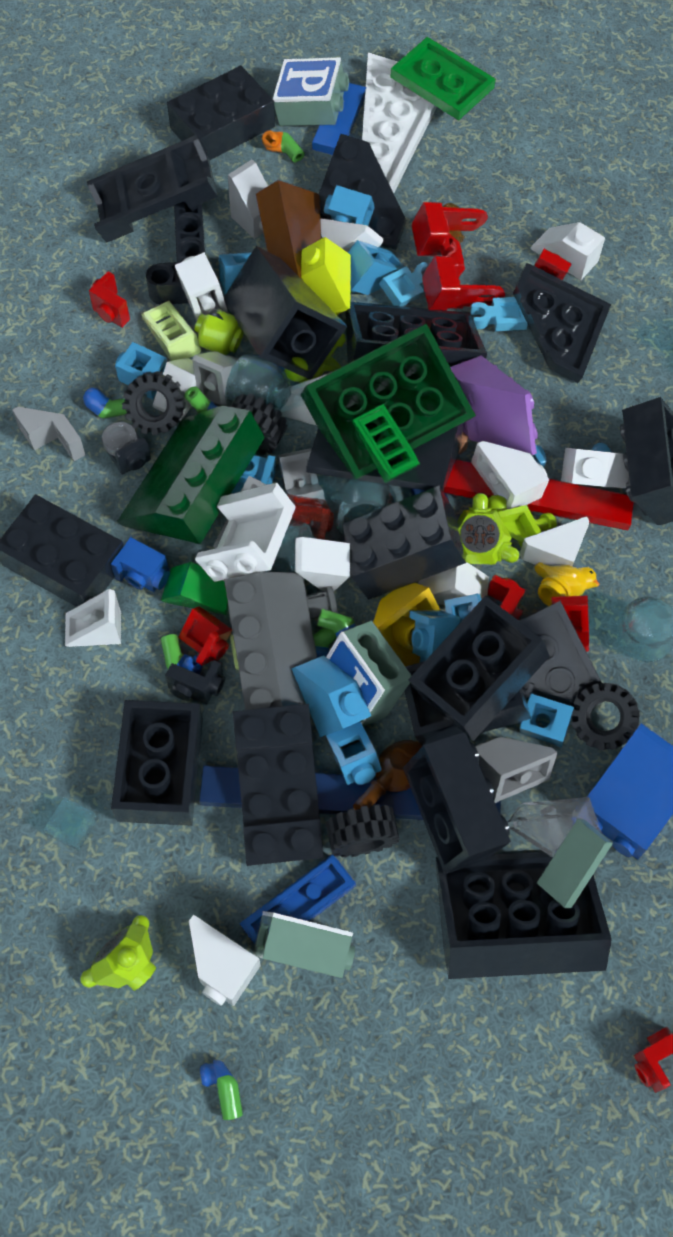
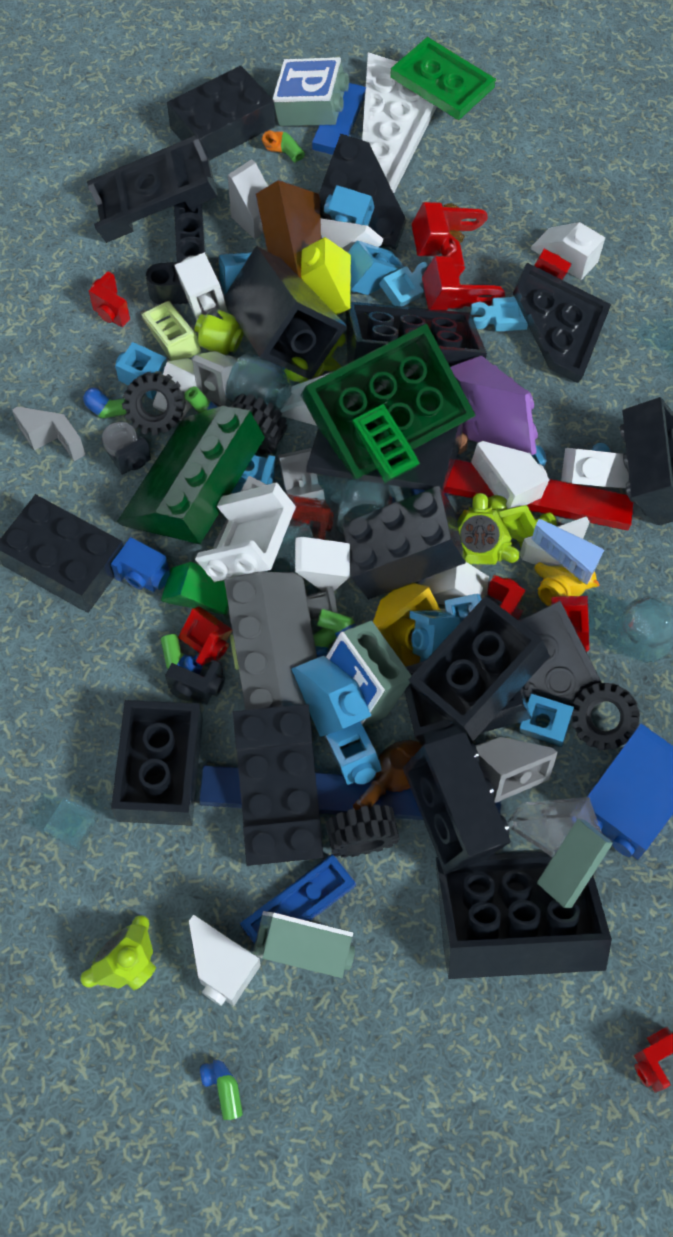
(94, 622): white slope -> none
(569, 550): none -> light blue slope

